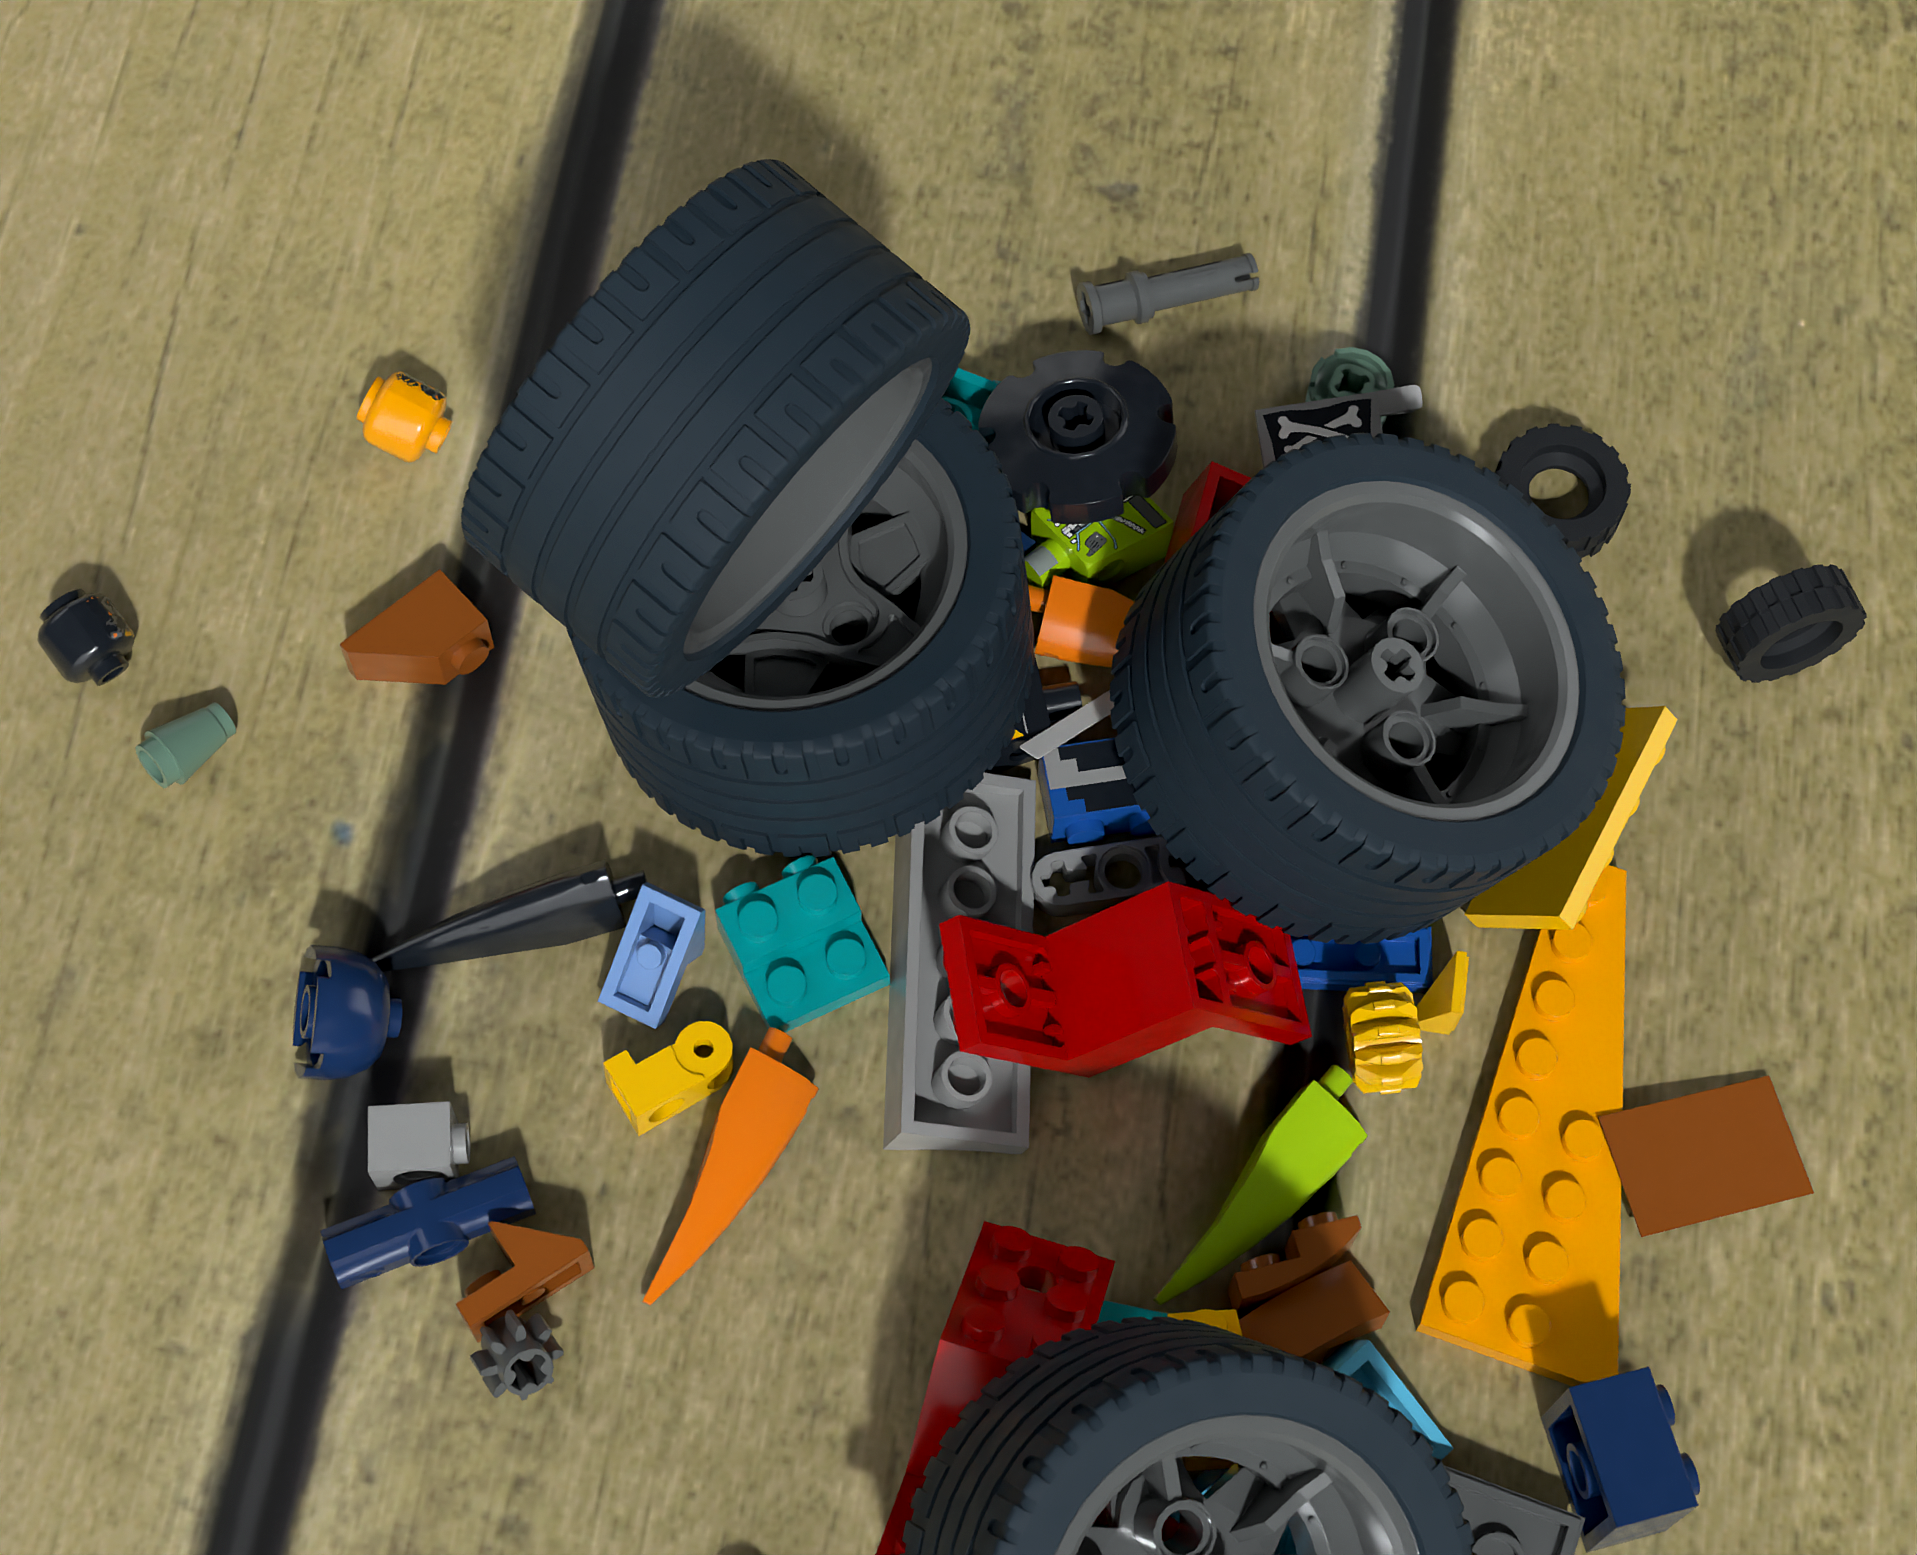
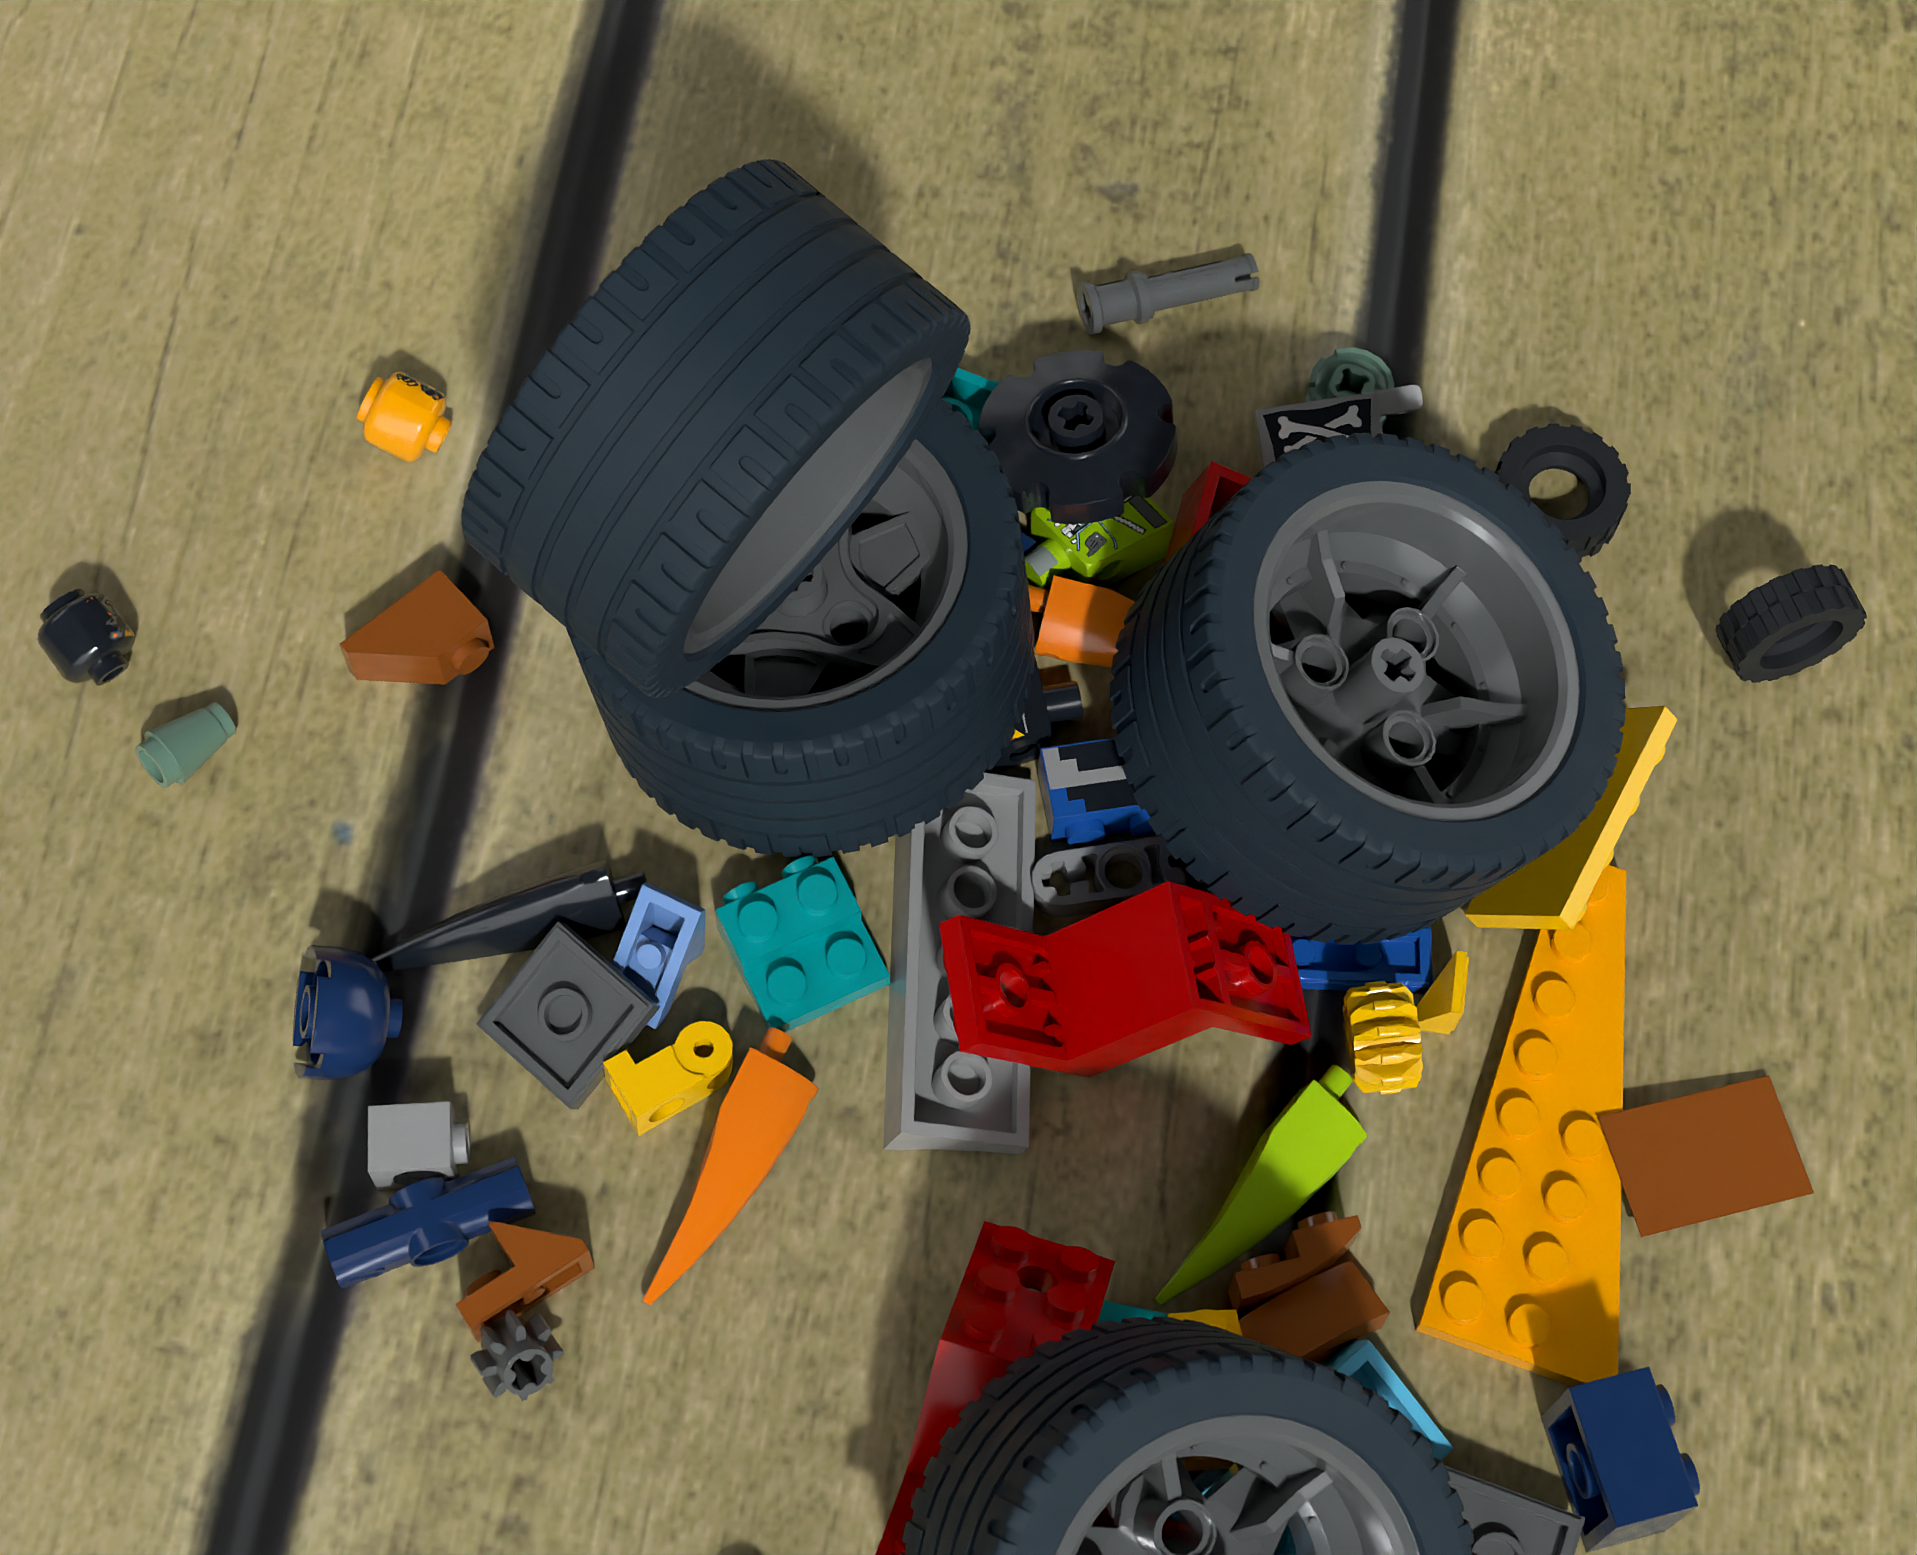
(567, 1015): none -> dark grey tile
(1069, 727): white sticker -> none

